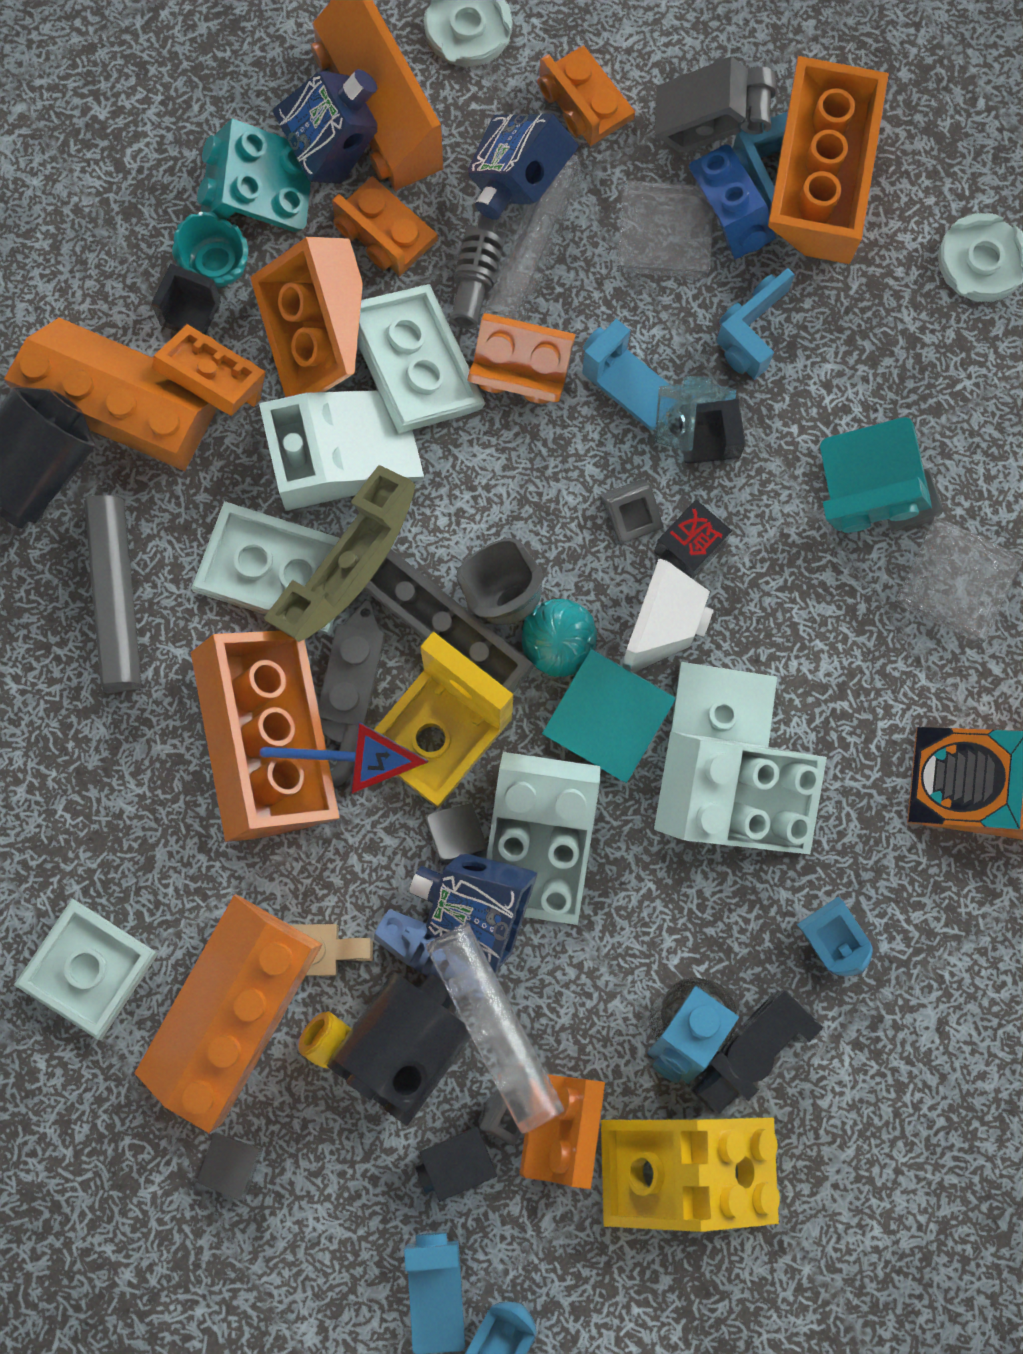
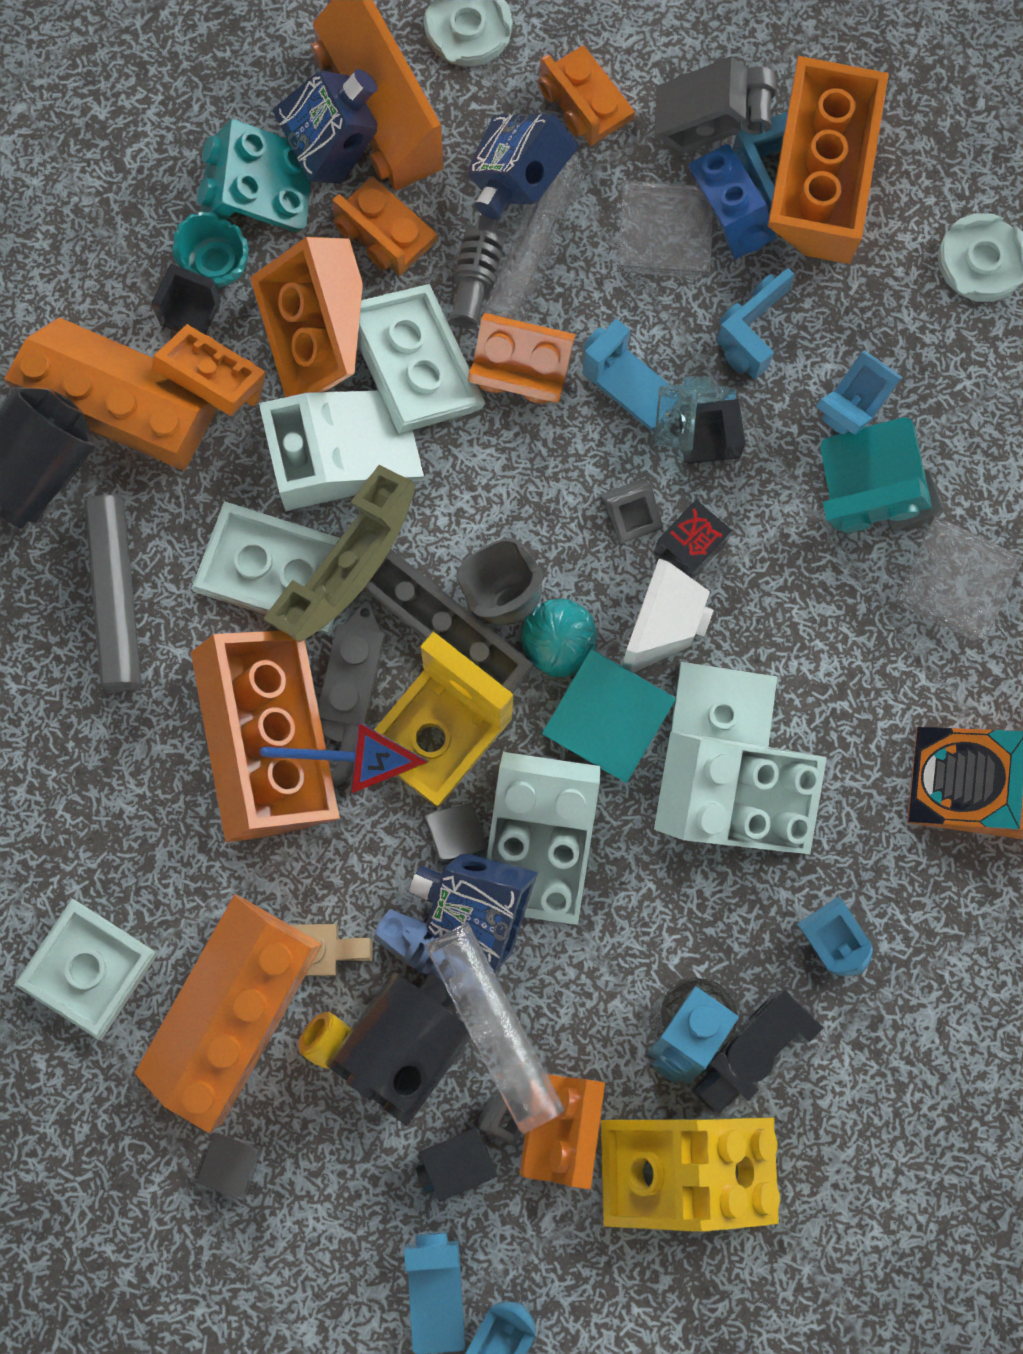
(859, 395): none -> dark azure bracket

